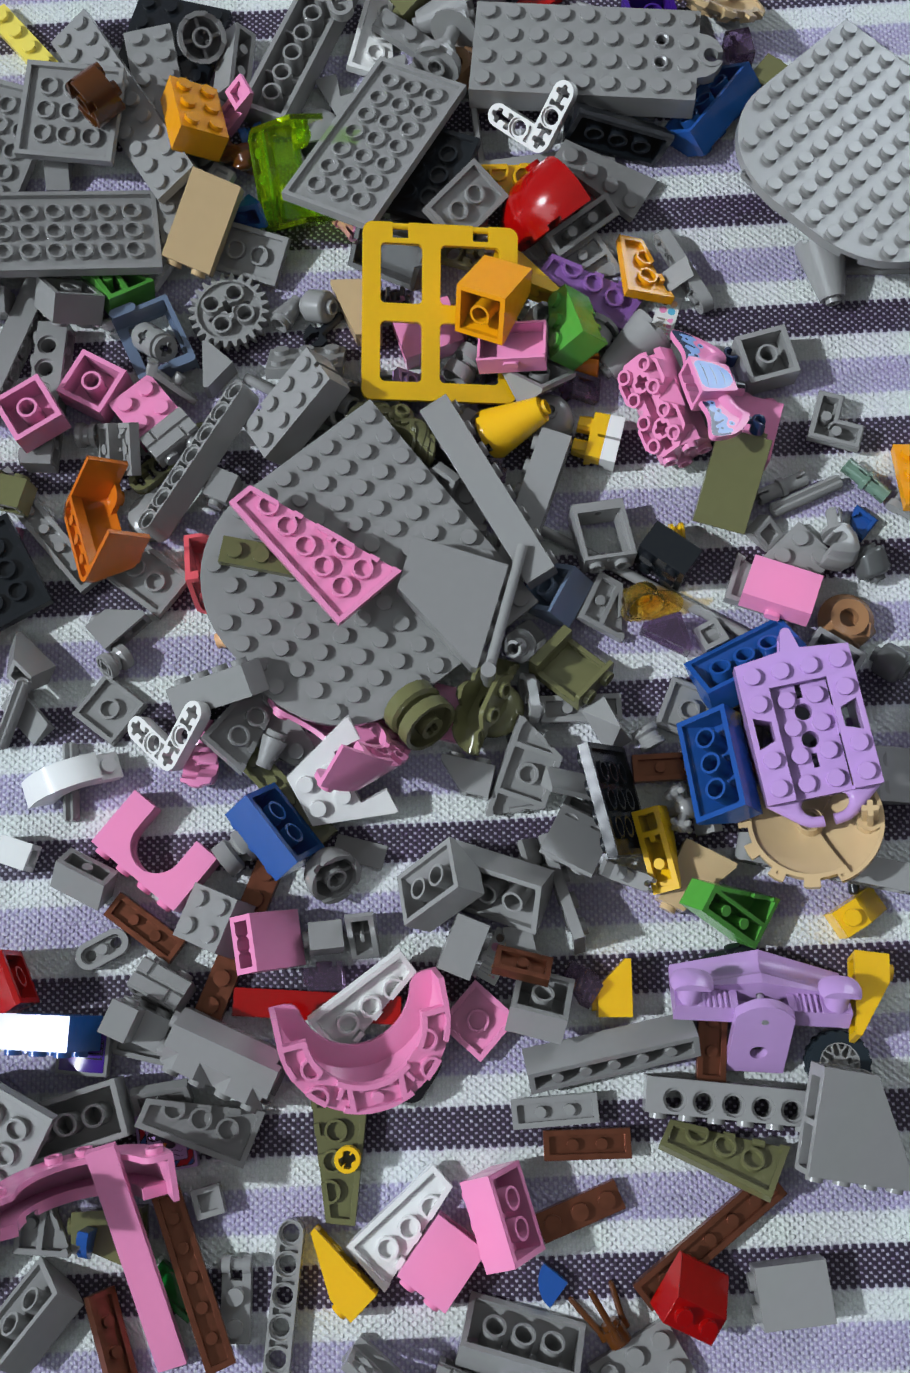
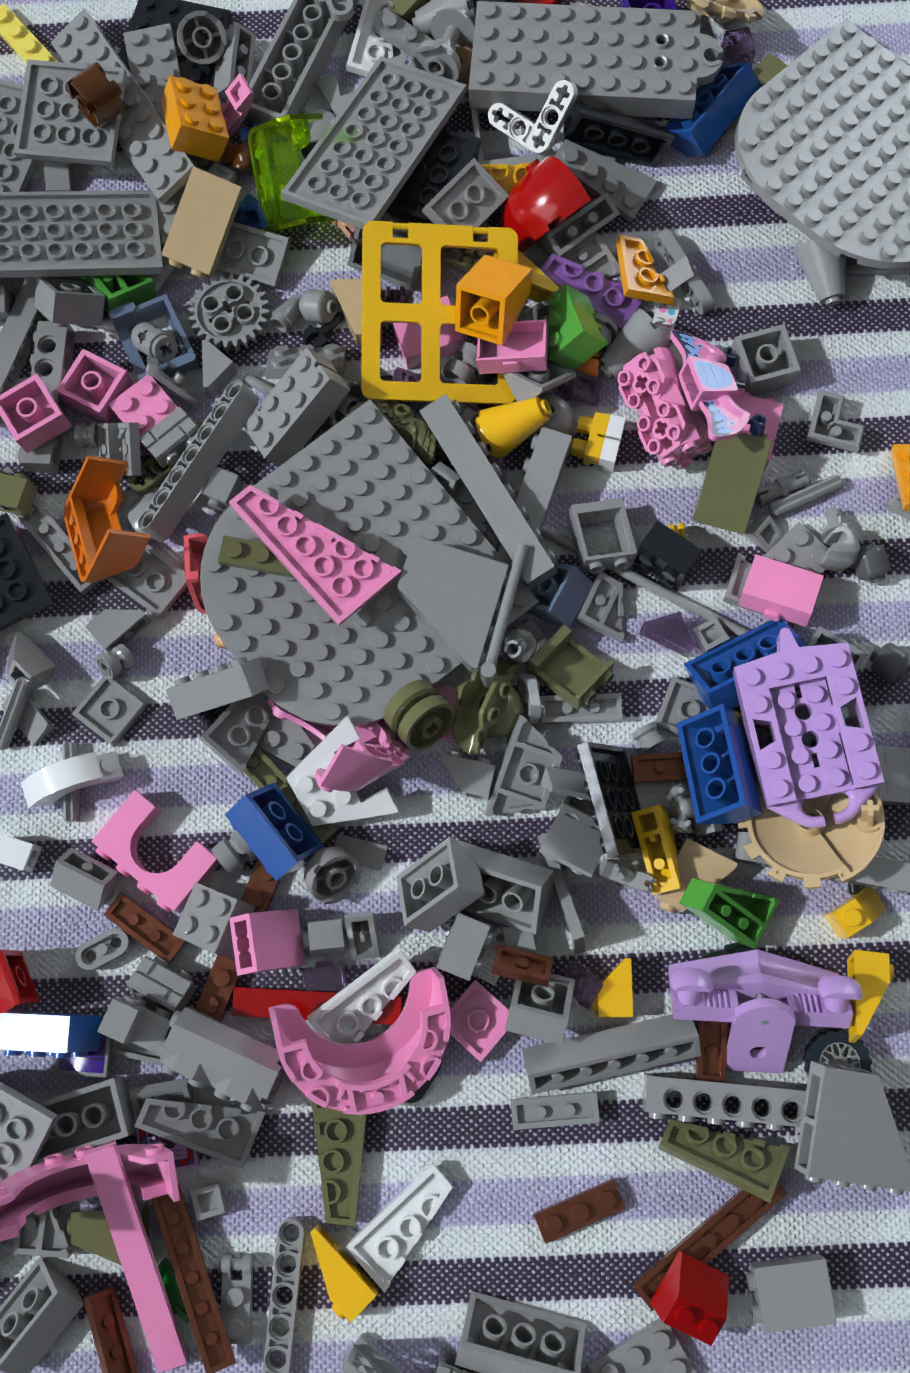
(85, 1239): blue tile -> none
(192, 718): white beam -> none
(202, 765): bright pink piece -> none
(270, 748): light grey cone -> none
(354, 1165): yellow bush -> none
(440, 1263): bright pink brick -> none
(502, 1217): bright pink brick -> none
(529, 851): light grey slope -> none
(550, 1284): blue tile -> none
(587, 1143): copper plate -> none
(605, 723): light grey slope -> none
(613, 1330): reddish brown plant -> none
(646, 602): clear yellow piece -> none
(847, 619): medium nougat piece -> none
(862, 522): blue tile -> none
(866, 480): sand green pin -> none

